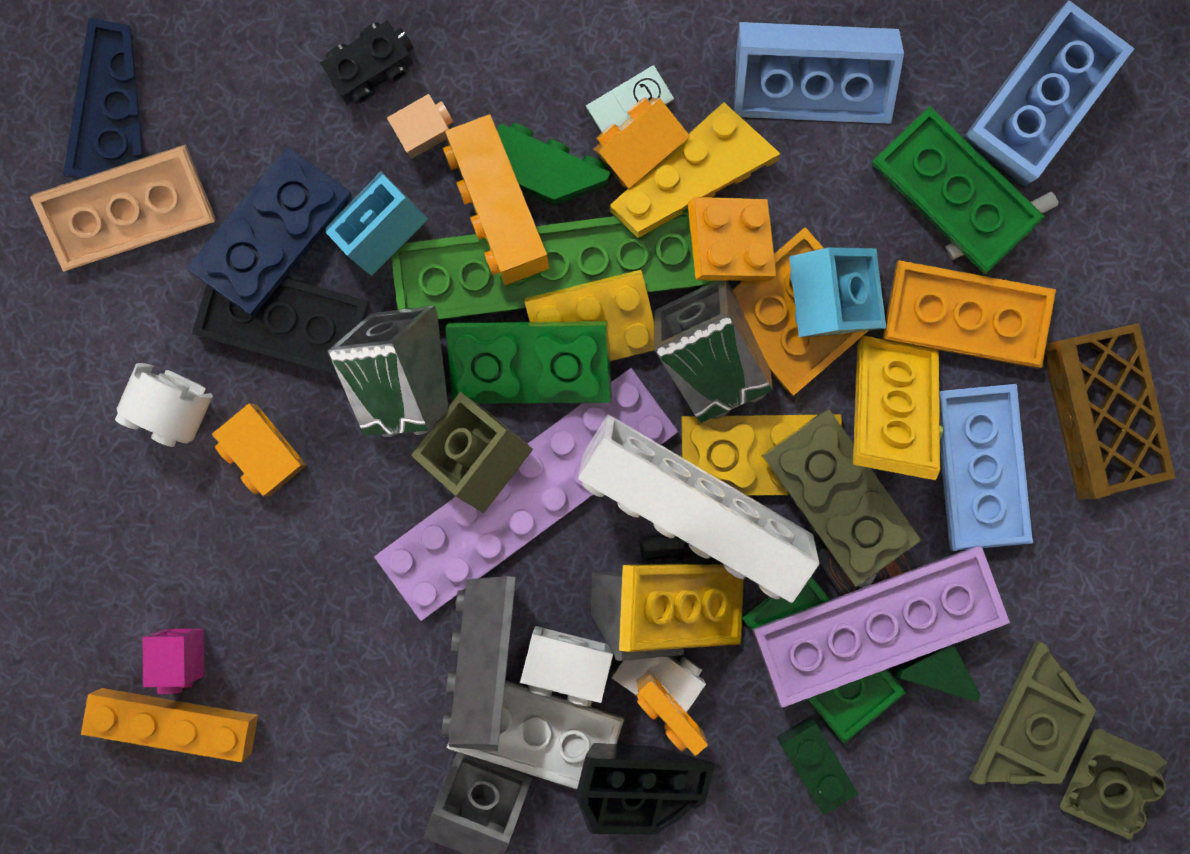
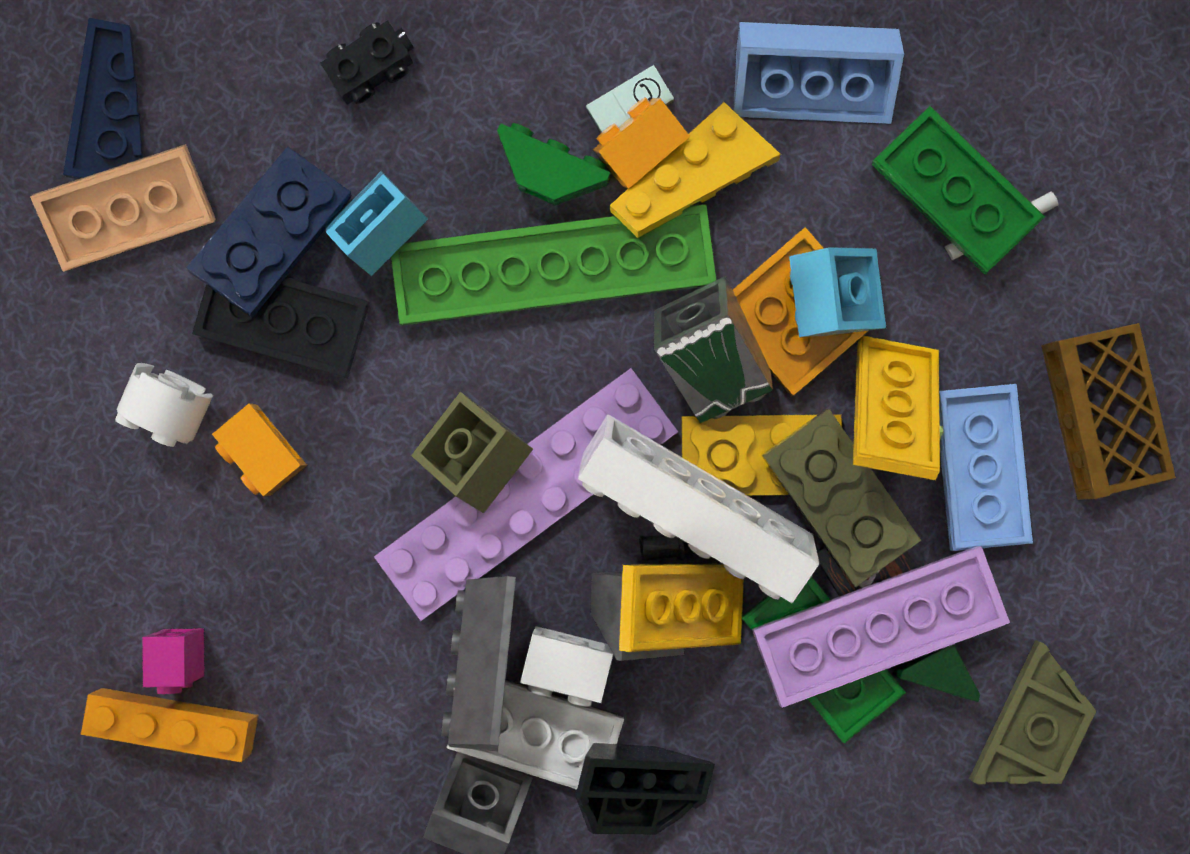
(394, 371): flat silver slope -> none
(421, 125): light nougat brick -> none
(497, 200): light orange brick -> none
(530, 362): green piece -> none
(615, 299): yellow plate -> none
(678, 678): white brick -> none
(679, 725): light orange plate -> none
(731, 239): light orange plate -> none
(817, 765): dark green brick -> none
(969, 314): light orange piece -> none
(1048, 94): light blue brick -> none
(1115, 784): olive slope -> none

